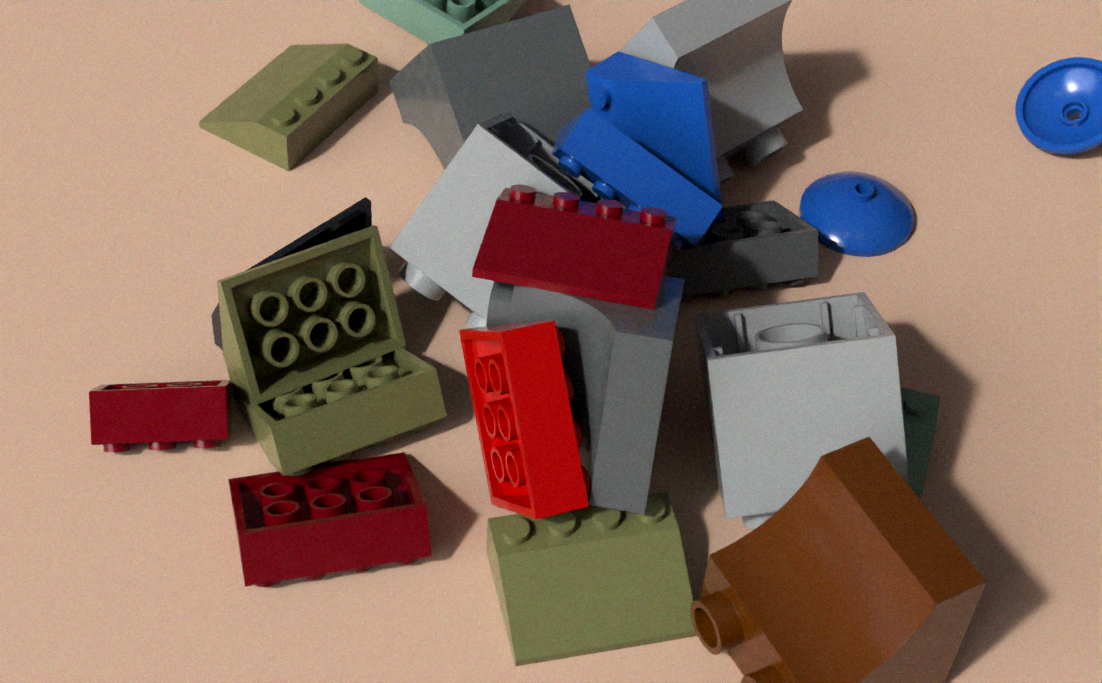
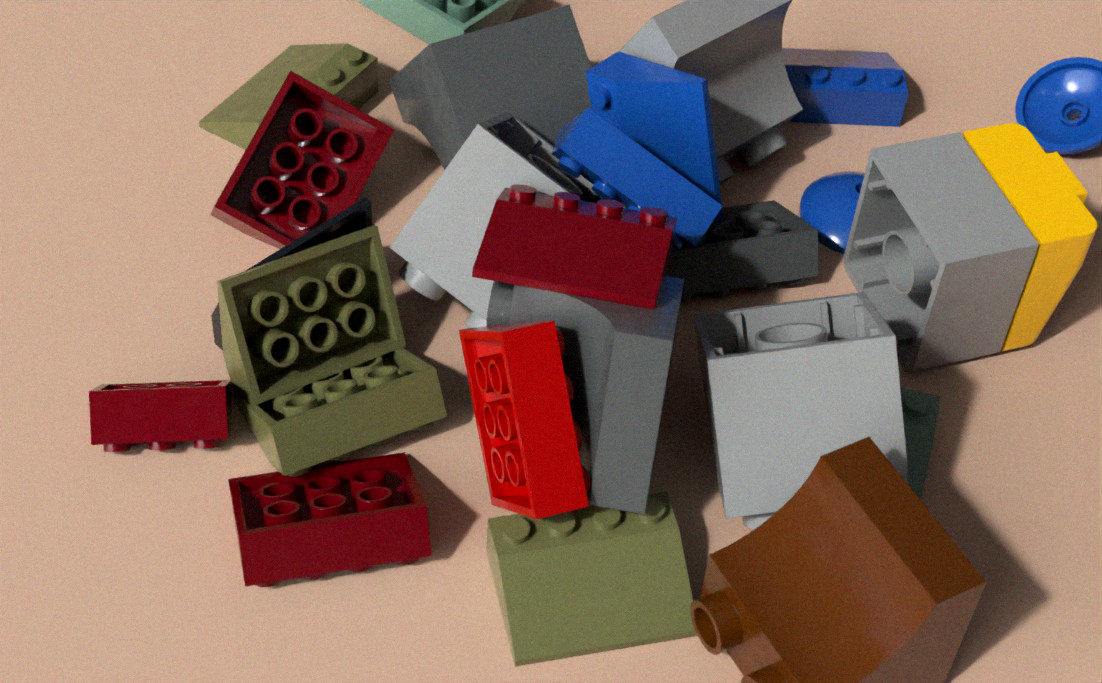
(301, 164): none -> dark red slope
(846, 87): none -> blue slope
(967, 242): none -> light grey piece

